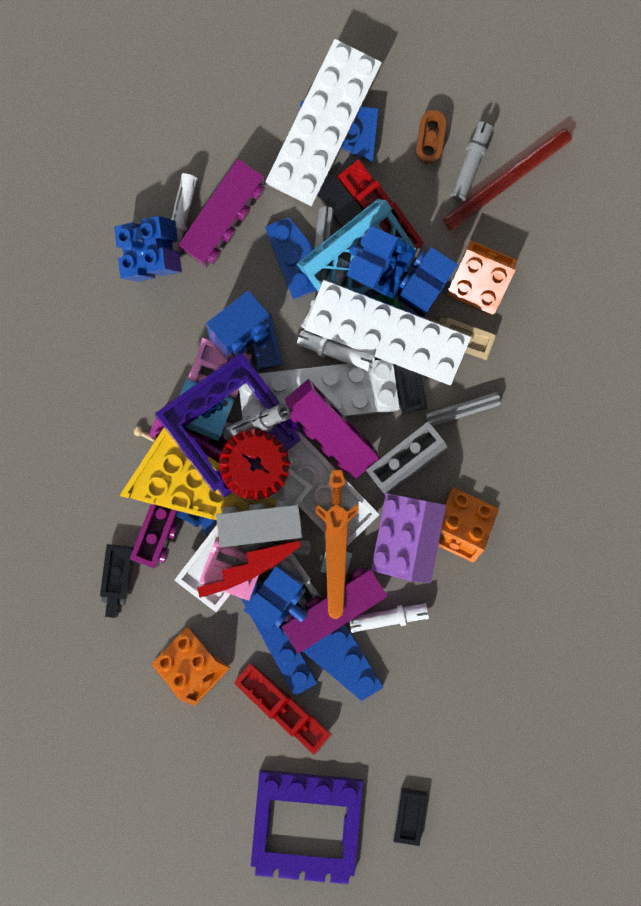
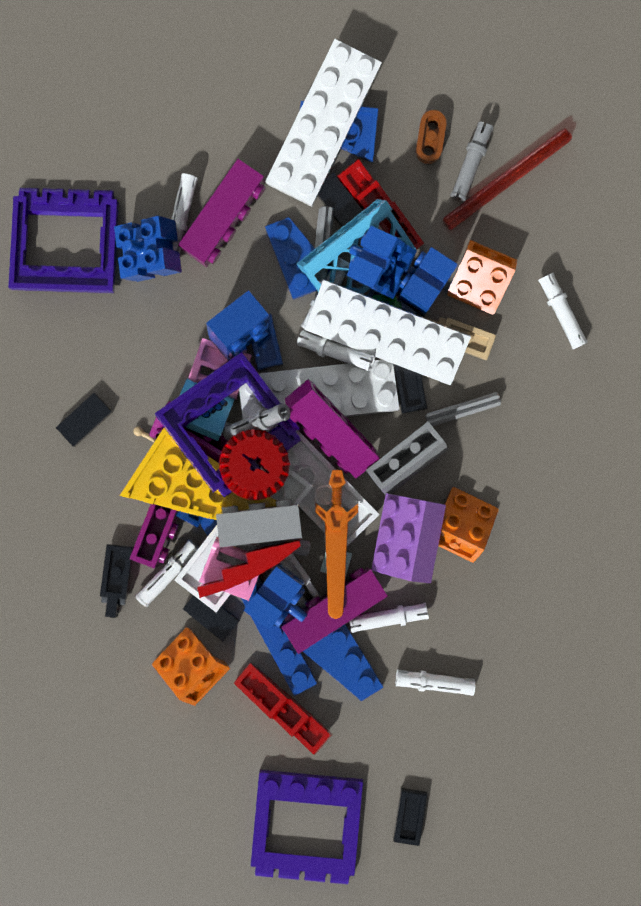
(63, 277): none -> dark purple hinge
(84, 419): none -> black tile
(167, 573): none -> white pin
(218, 623): none -> black tile
(425, 681): none -> white pin
(558, 301): none -> white pin

